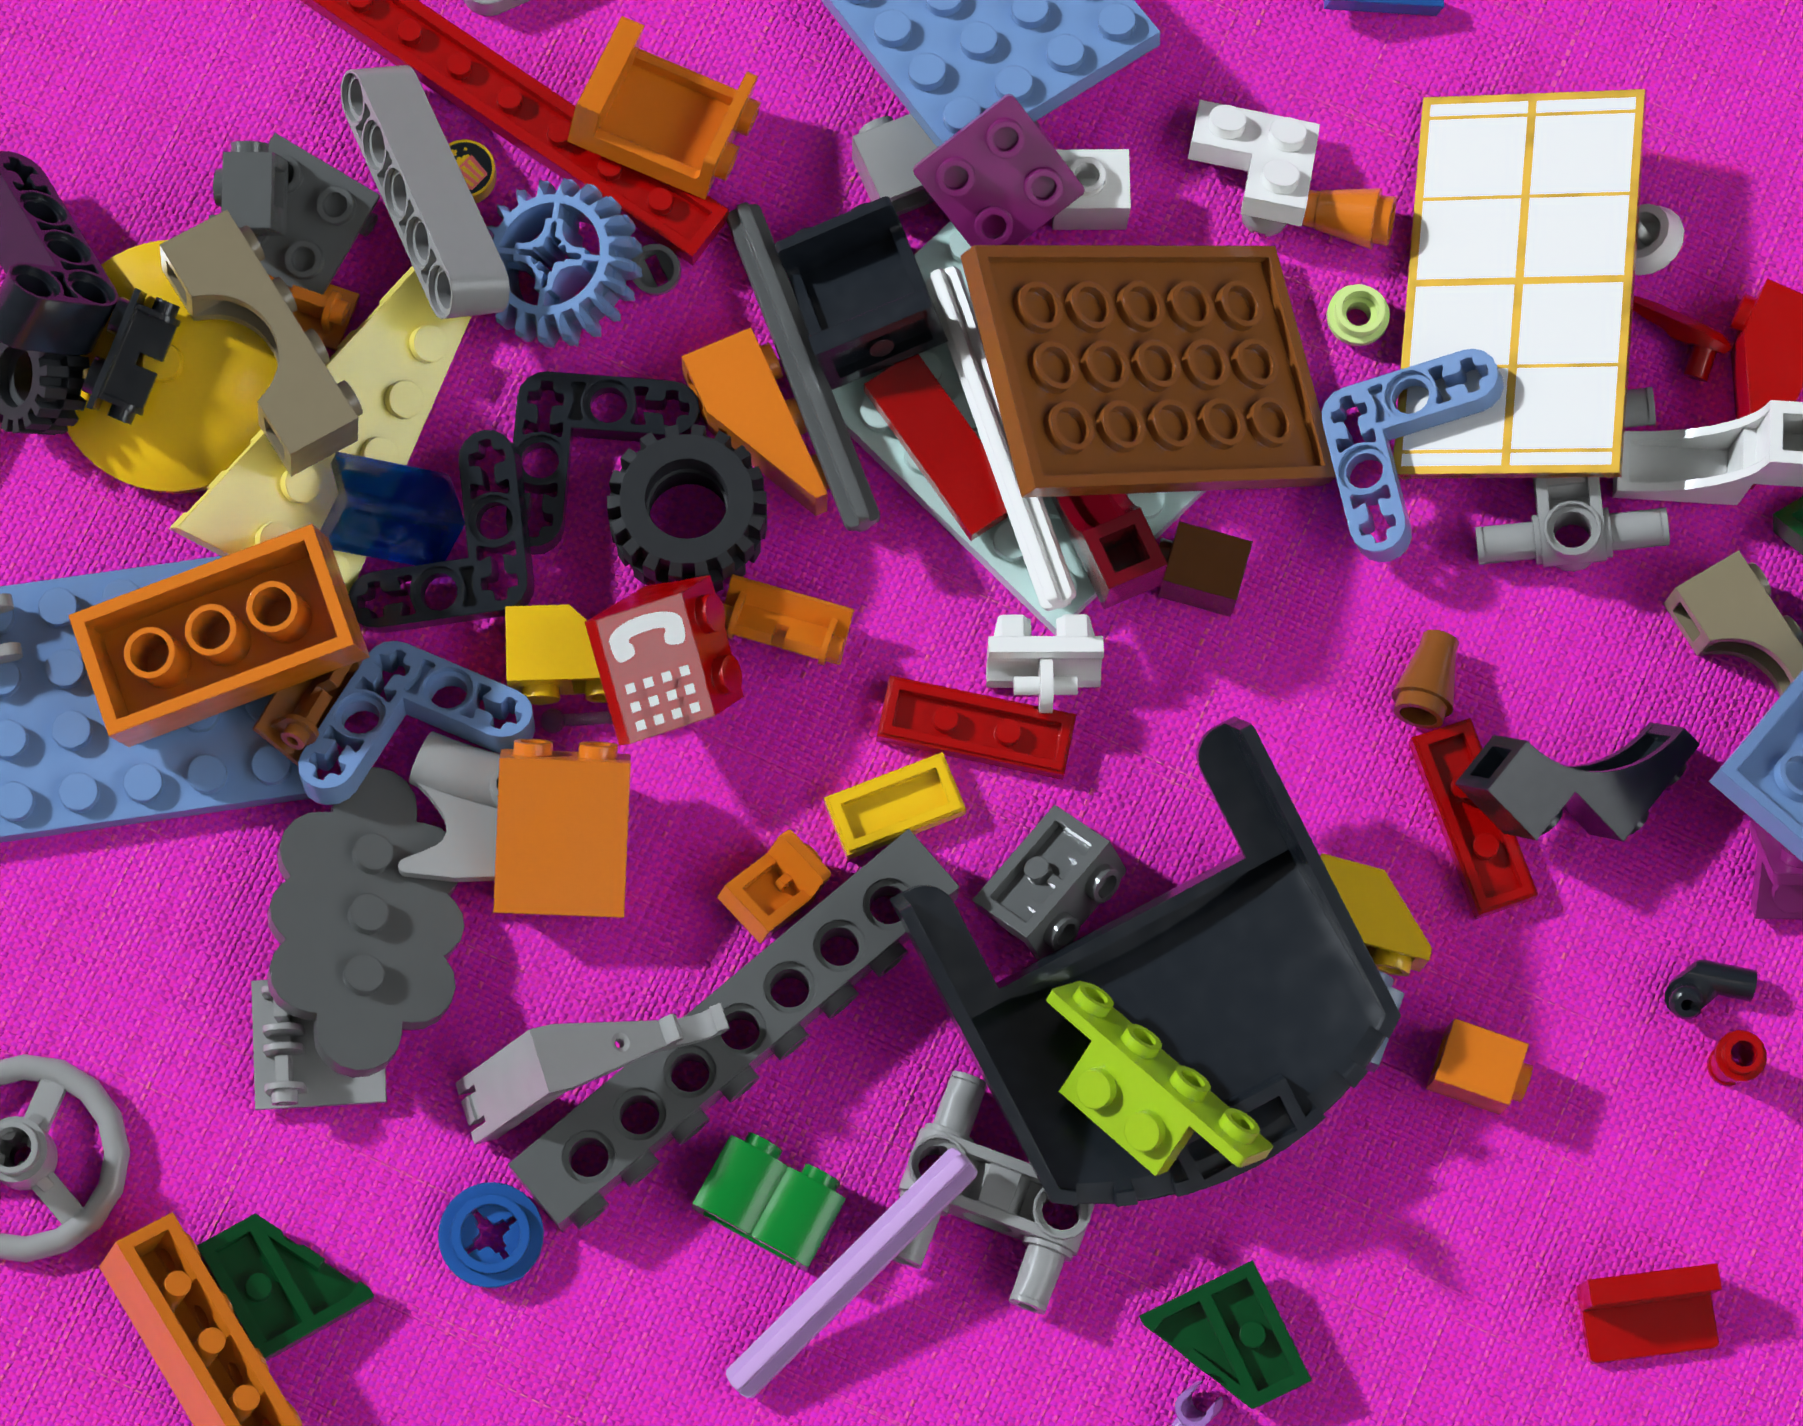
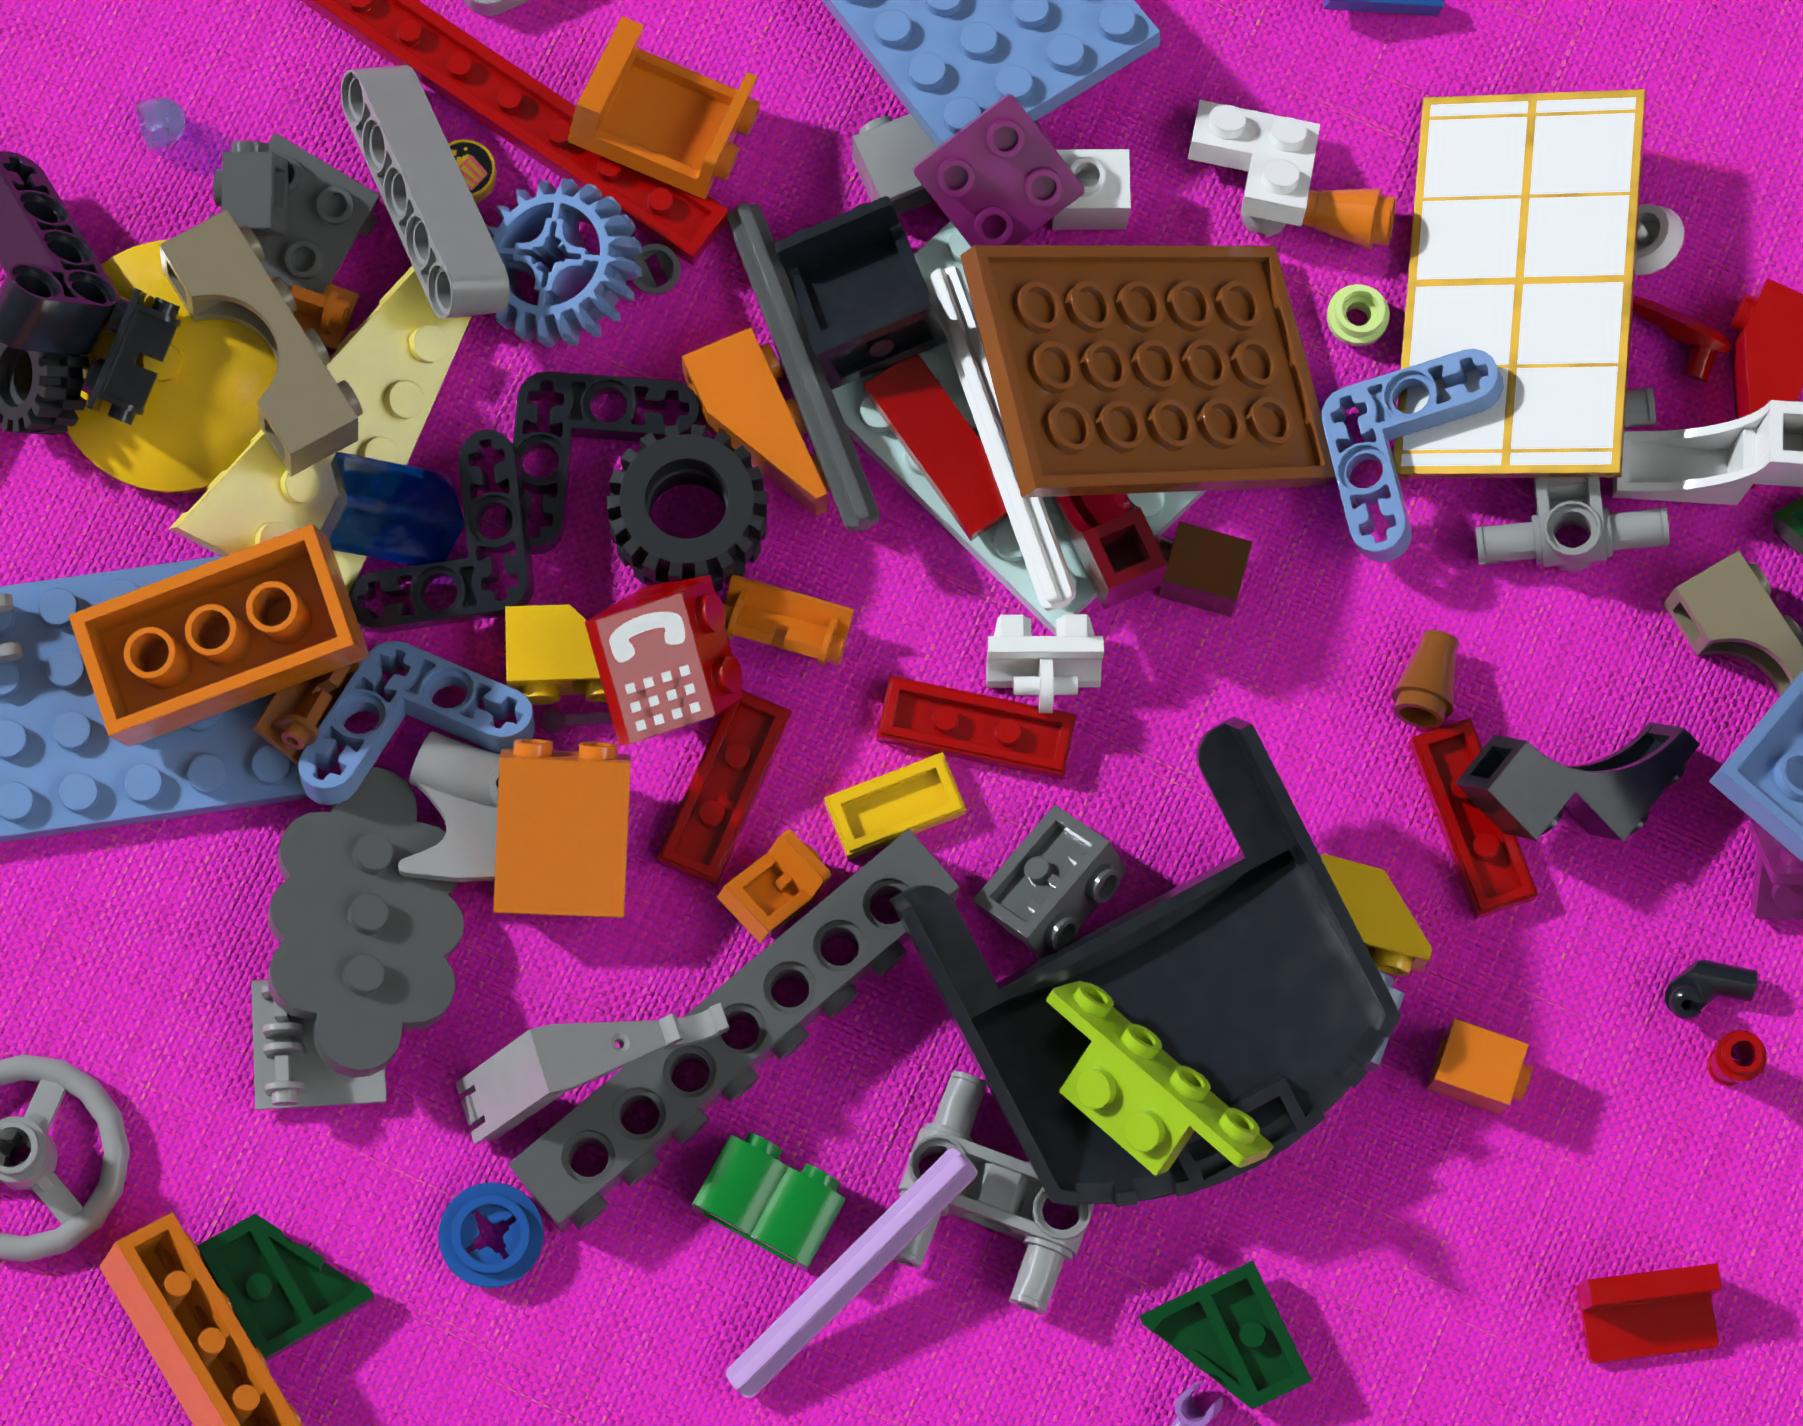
(160, 121): none -> clear light blue hinge
(724, 788): none -> red tile

